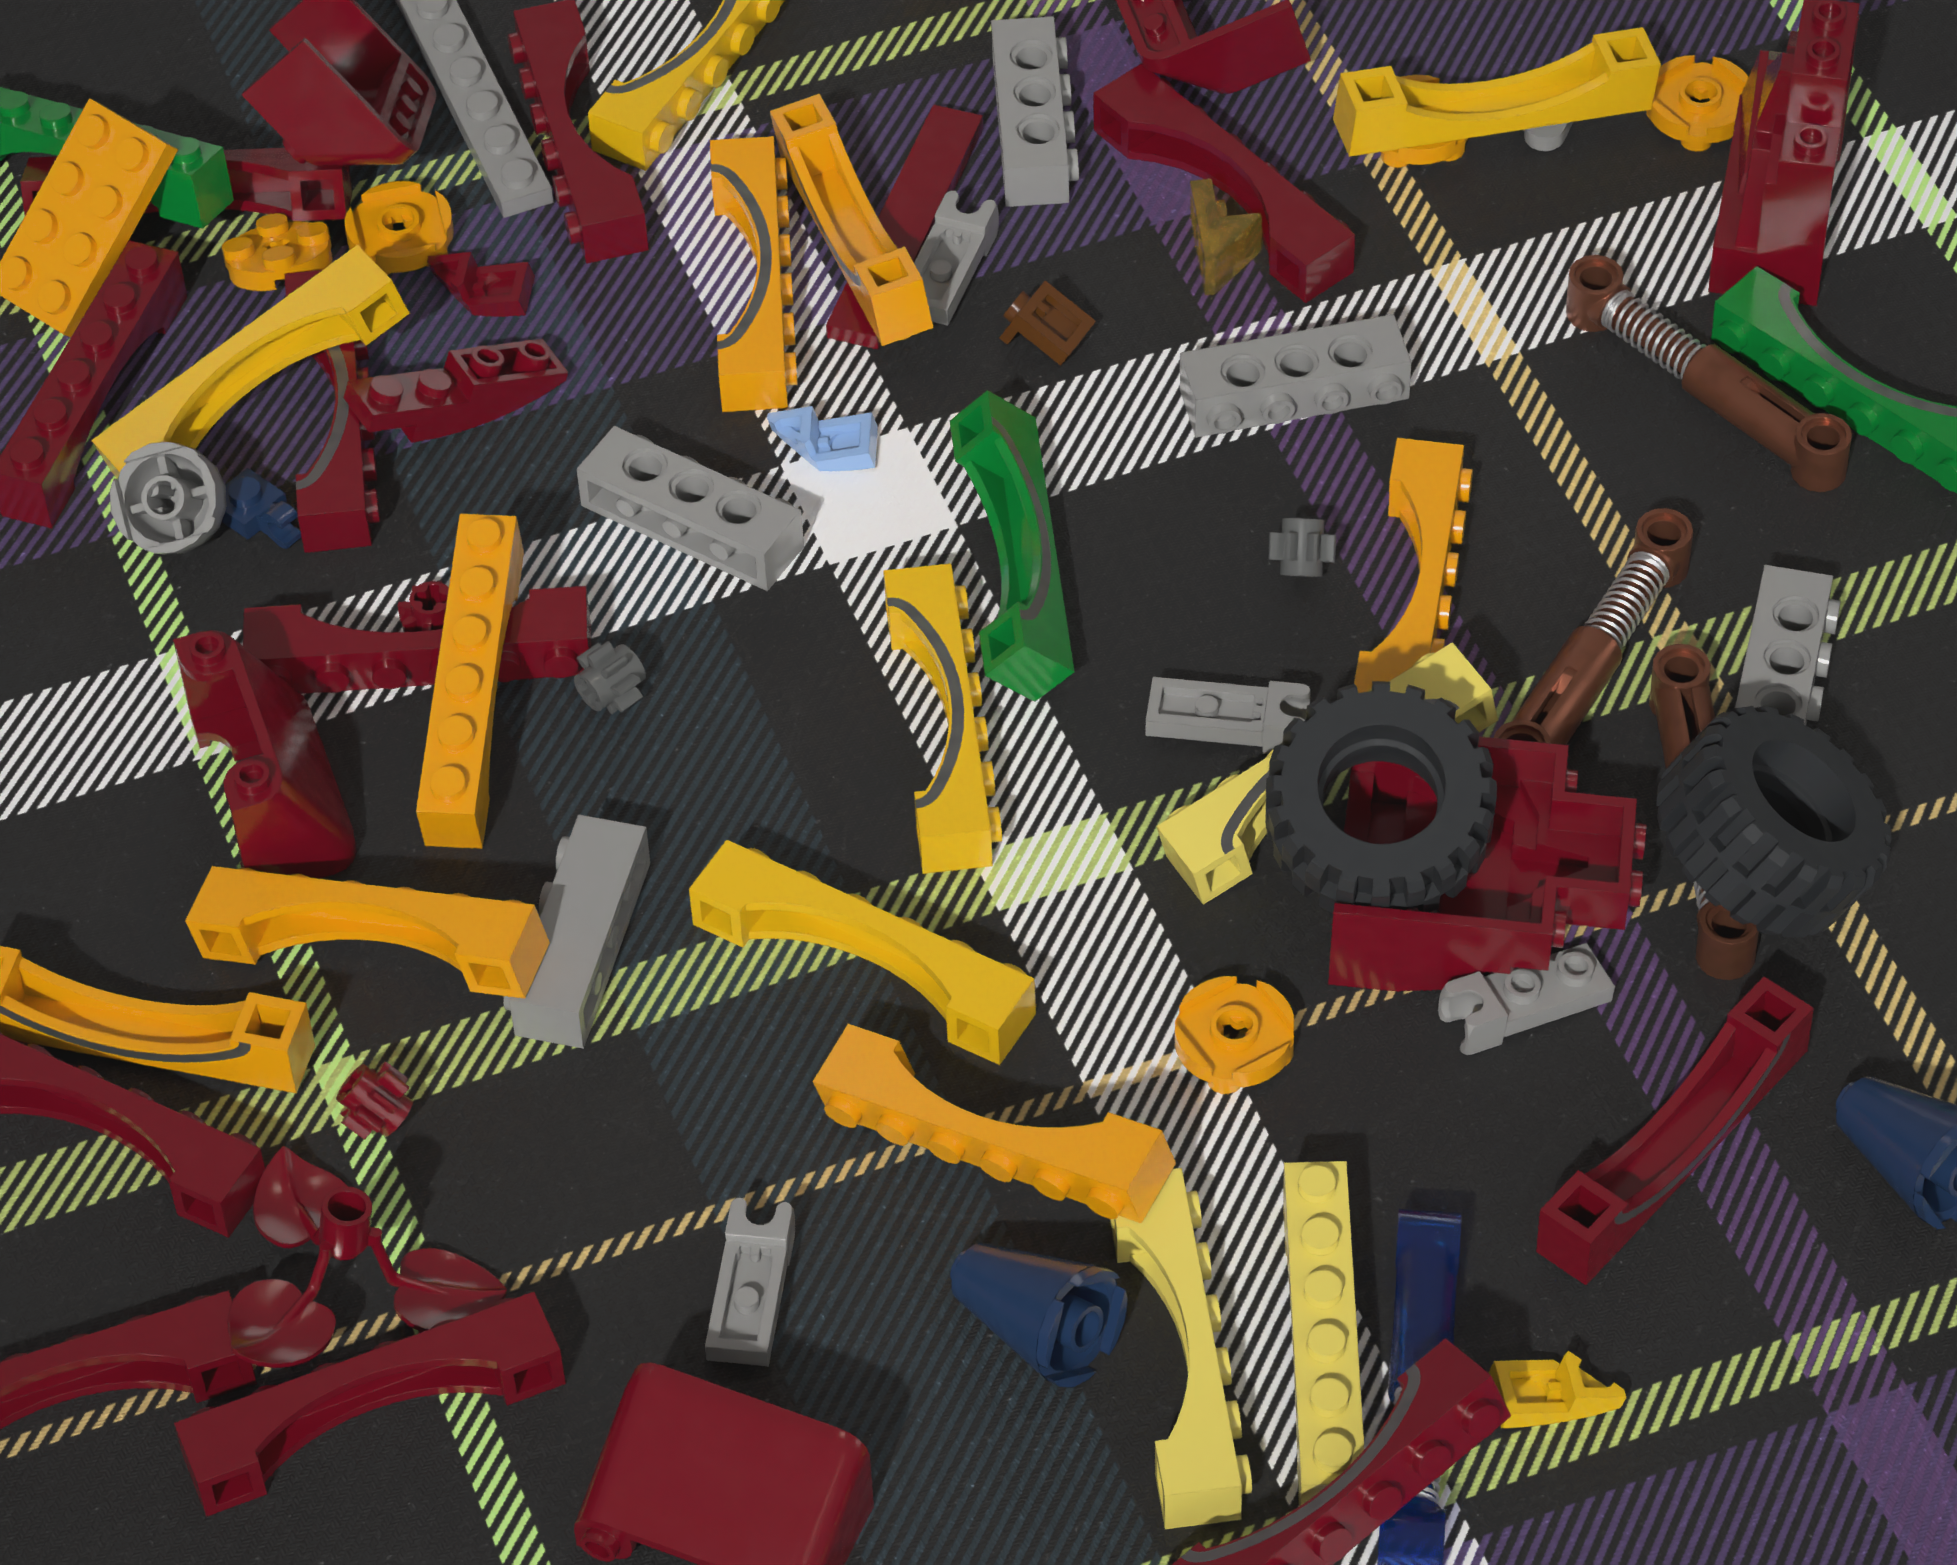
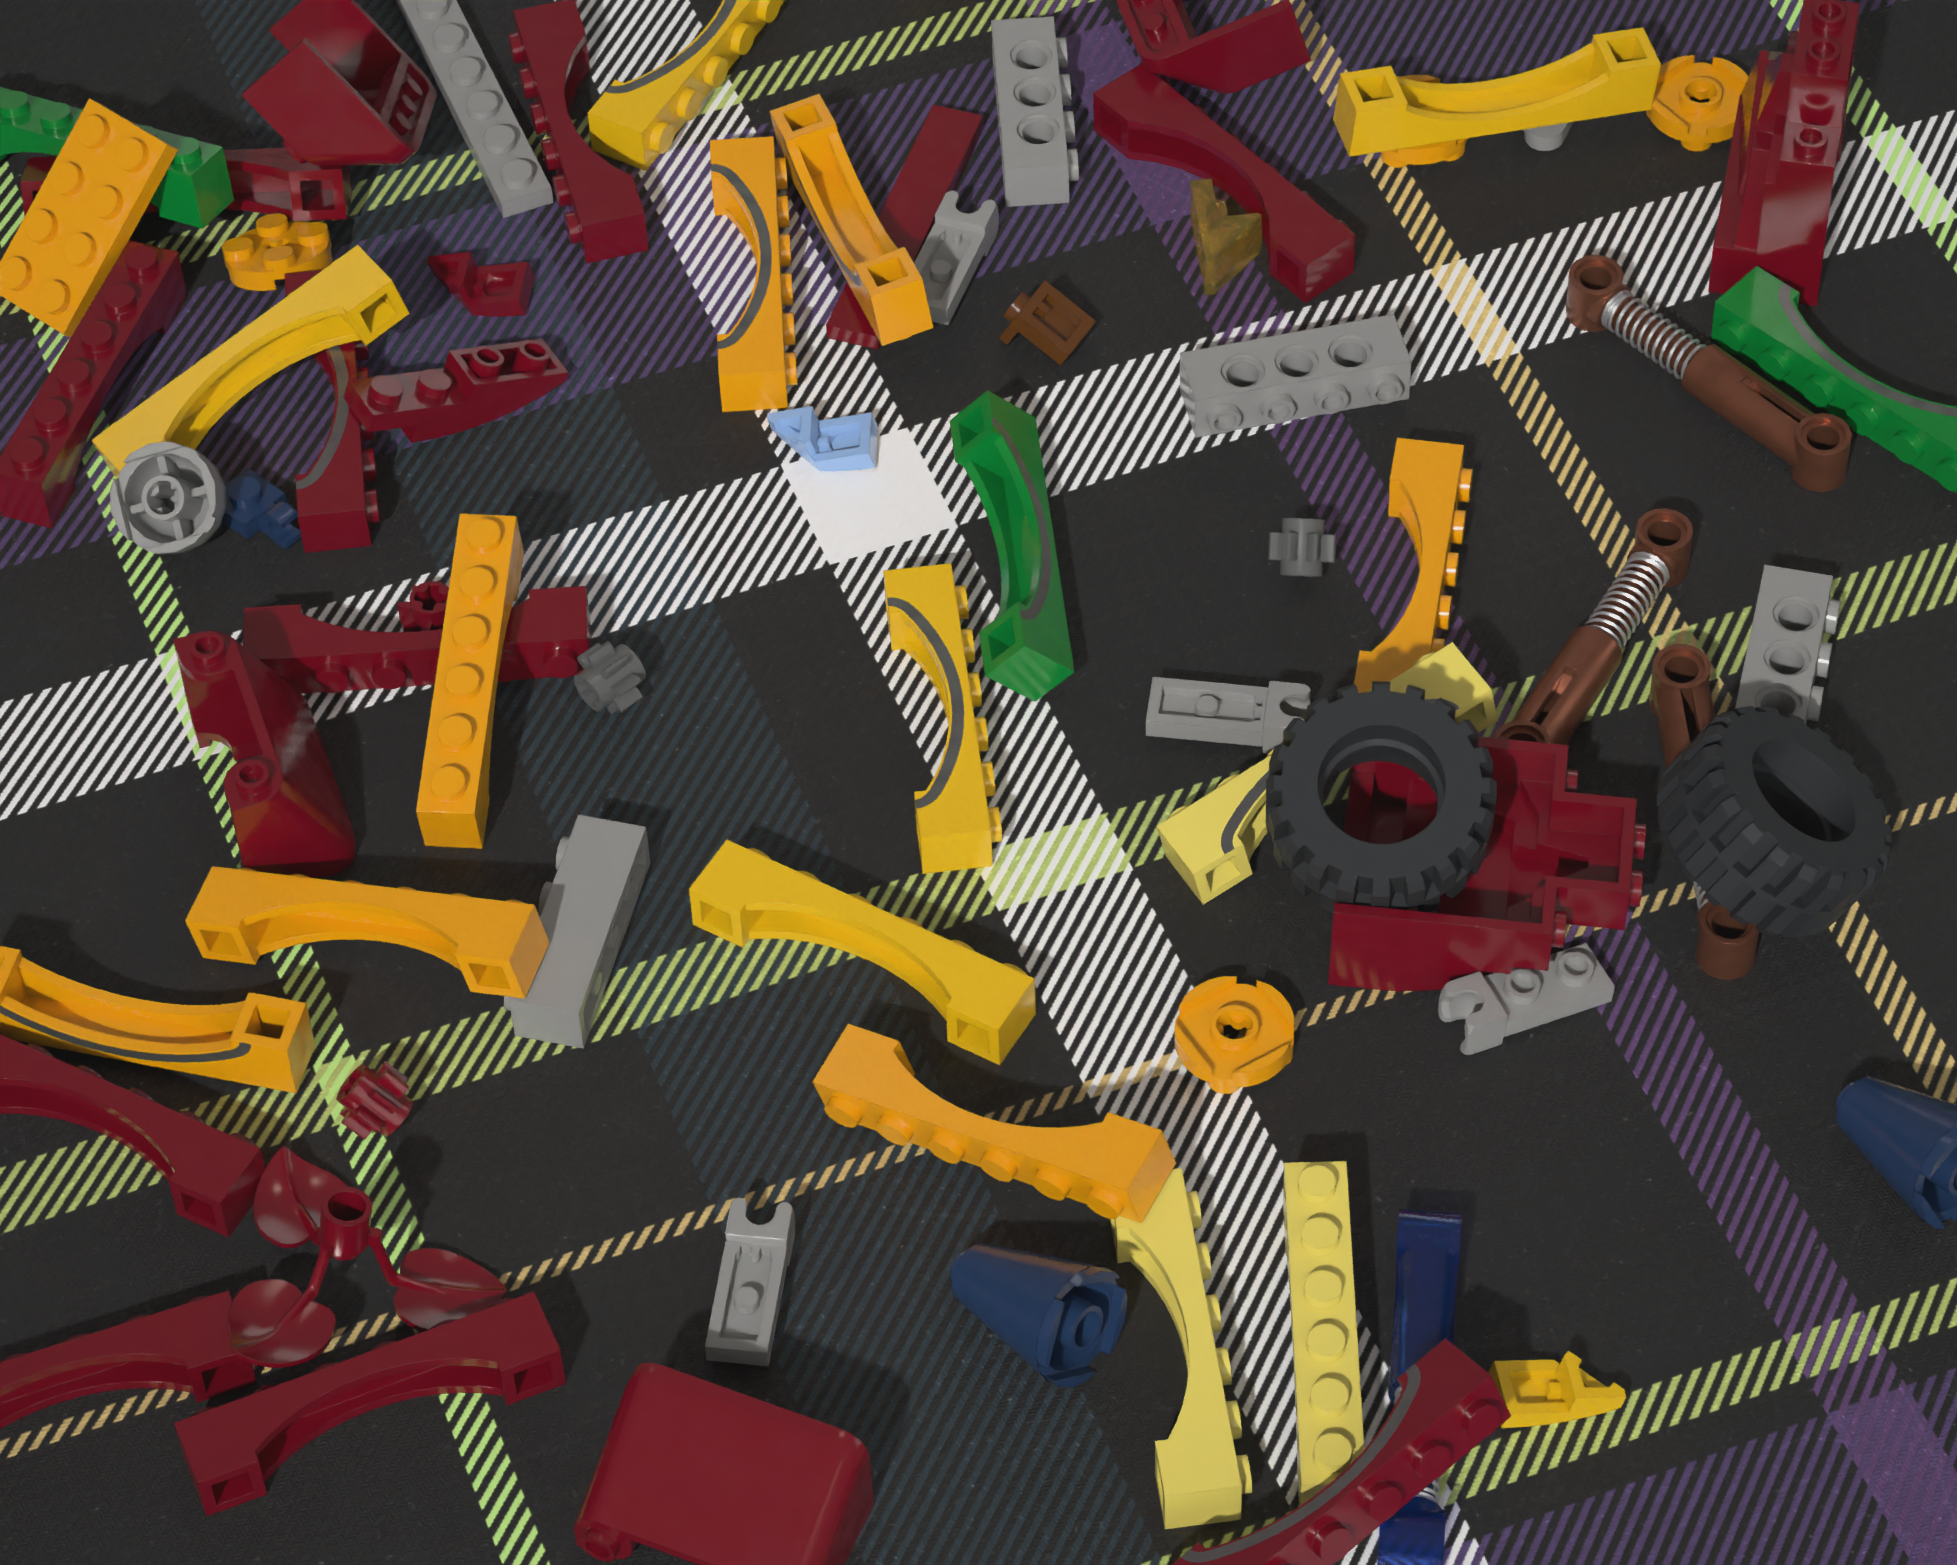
(424, 216): light orange plate -> none
(691, 507): light grey brick -> none
(1610, 1203): dark red arch -> none

